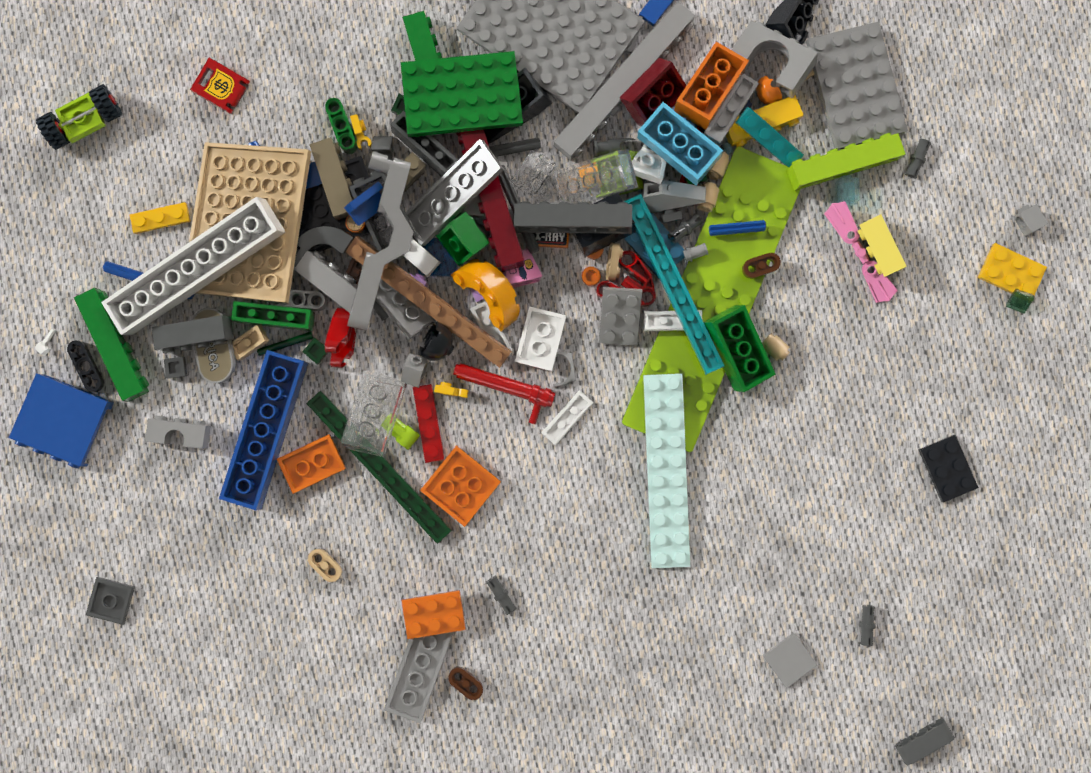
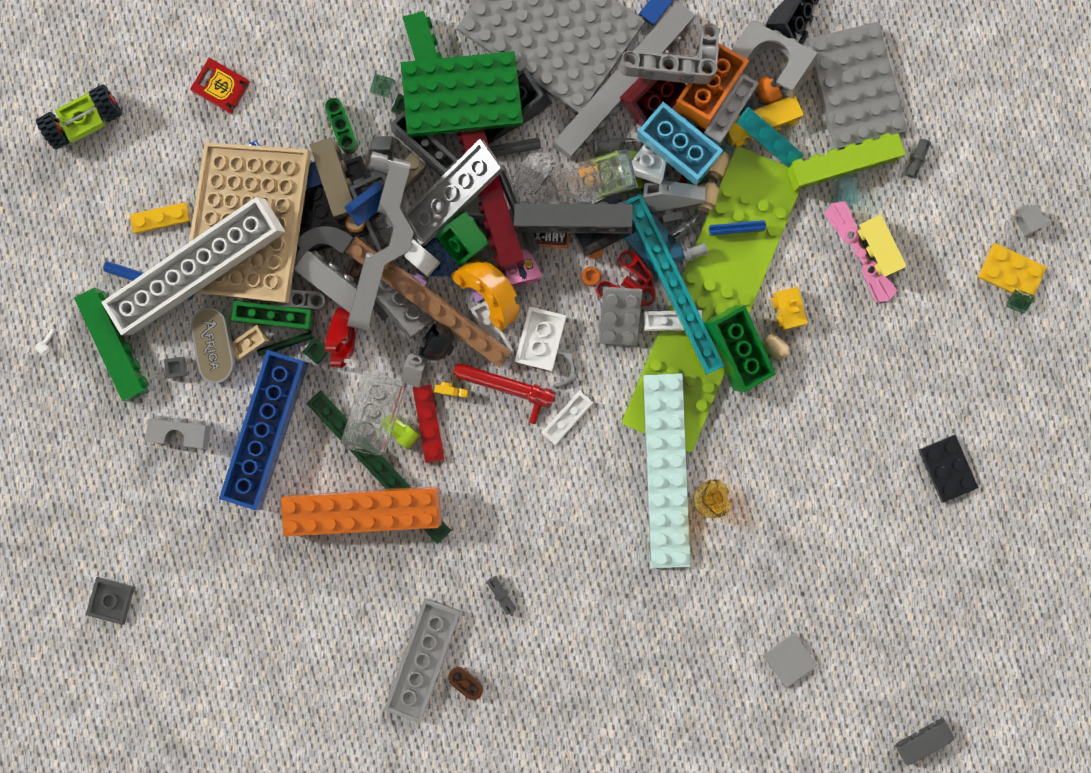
(59, 420): blue panel -> none
(93, 368): black beam -> none
(193, 333): dark grey brick -> none
(311, 463): orange plate -> none
(325, 565): tan plate -> none
(359, 127): yellow plate -> none
(361, 511): none -> orange brick
(381, 85): none -> clear green tile
(433, 614): orange plate -> none
(460, 486): orange plate -> none
(612, 269): tan plate -> none
(683, 68): none -> light grey beam
(712, 499): none -> clear yellow cylinder
(760, 265): reddish brown plate -> none
(789, 308): none -> yellow brick
(867, 625): dark grey pin -> none

